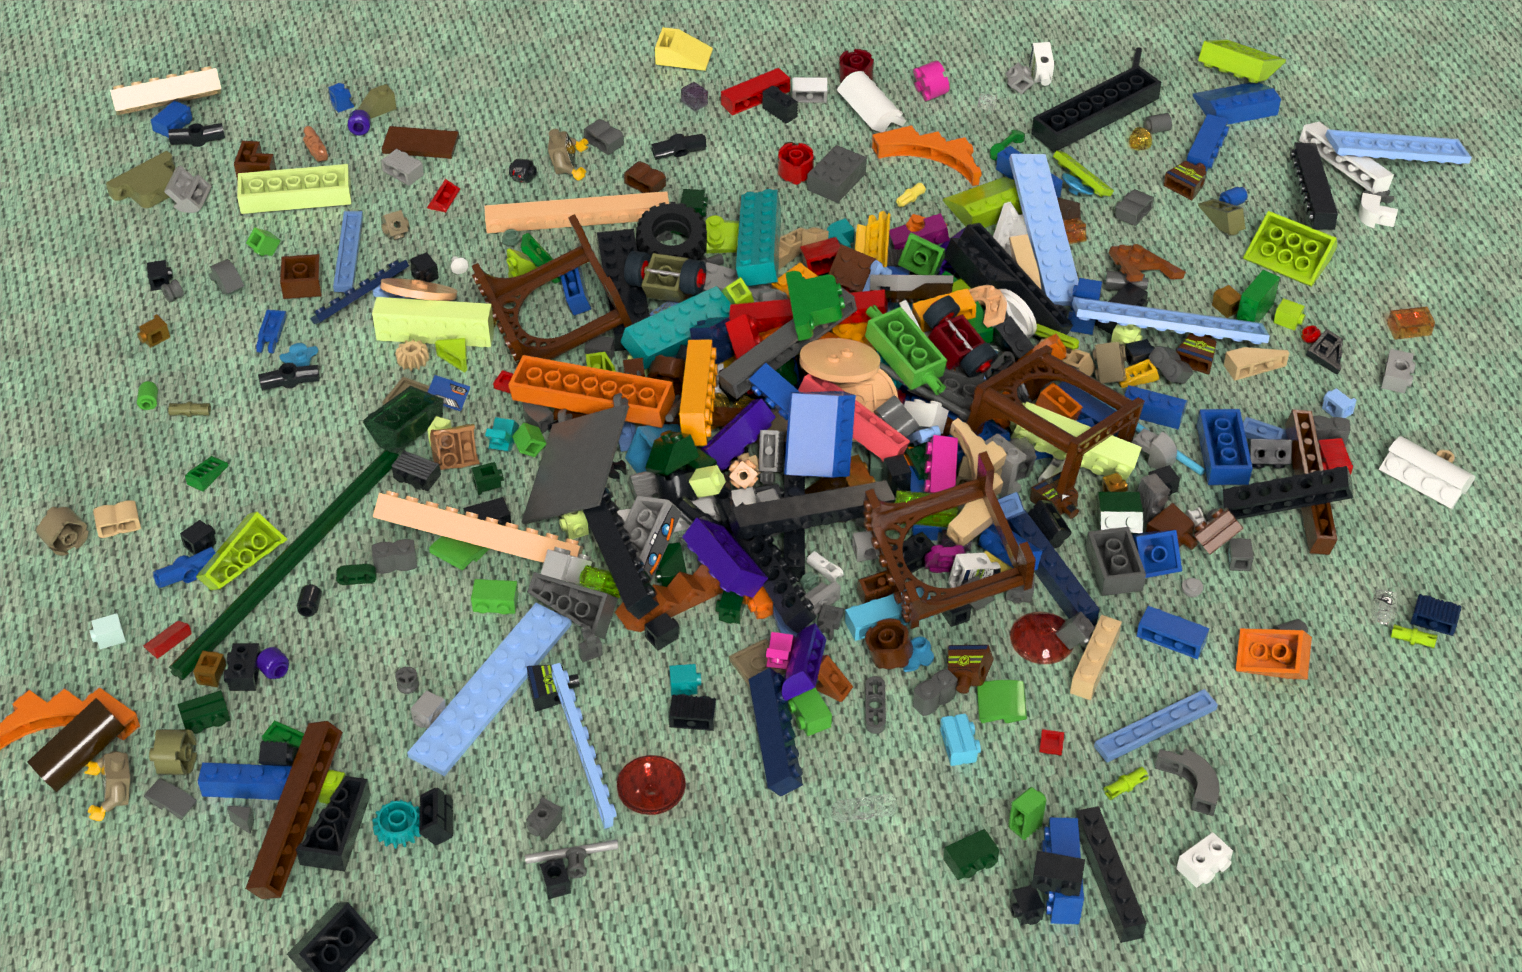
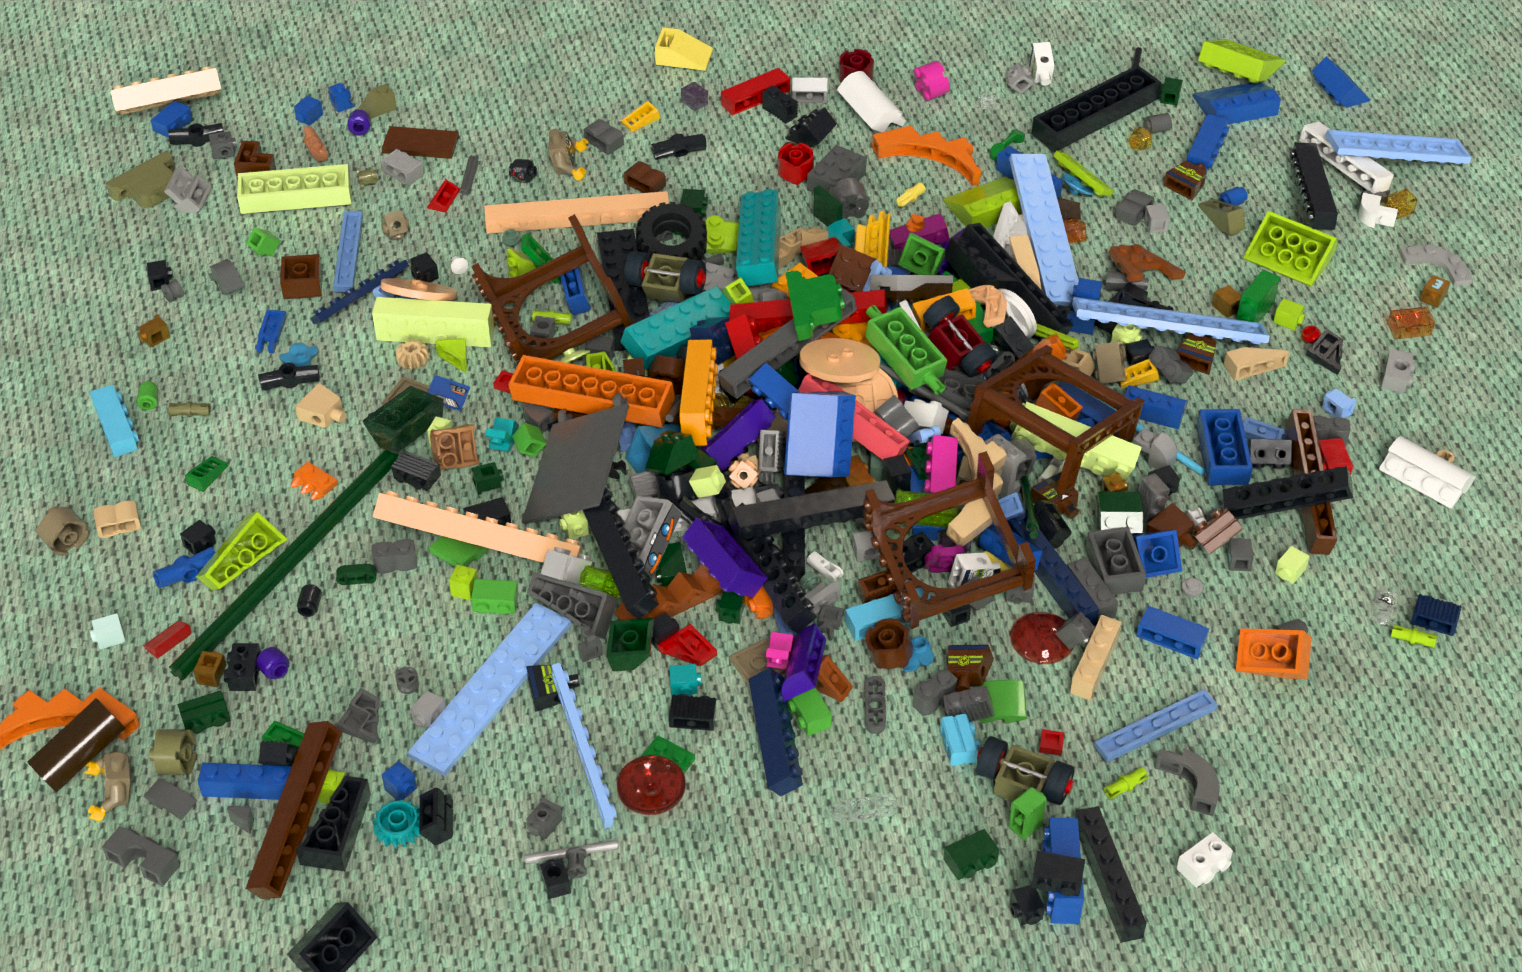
(114, 421): none -> medium azure brick
(127, 845): none -> dark grey arch
(222, 145): none -> dark grey brick
(308, 110): none -> blue brick
(313, 479): none -> orange plate
(320, 407): none -> tan torso
(361, 717): none -> dark grey slope
(366, 177): none -> olive brick
(399, 781): none -> blue brick
(462, 581): none -> lime brick
(469, 175): none -> dark grey axle
(543, 328): none -> dark grey brick
(560, 318): none -> lime pin
(572, 355): none -> yellowish green dish
(629, 643): none -> dark green slope
(647, 110): none -> yellow slope
(669, 750): none -> green wing
(688, 646): none -> red wing
(812, 128): none -> black slope
(826, 207): none -> dark green tile
(852, 196): none -> flat silver brick
(973, 702): none -> flat silver brick
(1023, 770): none -> brick
(1031, 524): none -> dark green bar
(1094, 587): none -> dark grey arch
(1127, 298): none -> black pin
(1156, 218): none -> light grey brick
(1171, 91): none -> dark green brick
(1292, 564): none -> yellowish green brick
(1338, 84): none -> blue slope
(1403, 201): none -> clear yellow brick
(1435, 291): none -> pearl gold brick
(1446, 260): none -> light grey plate

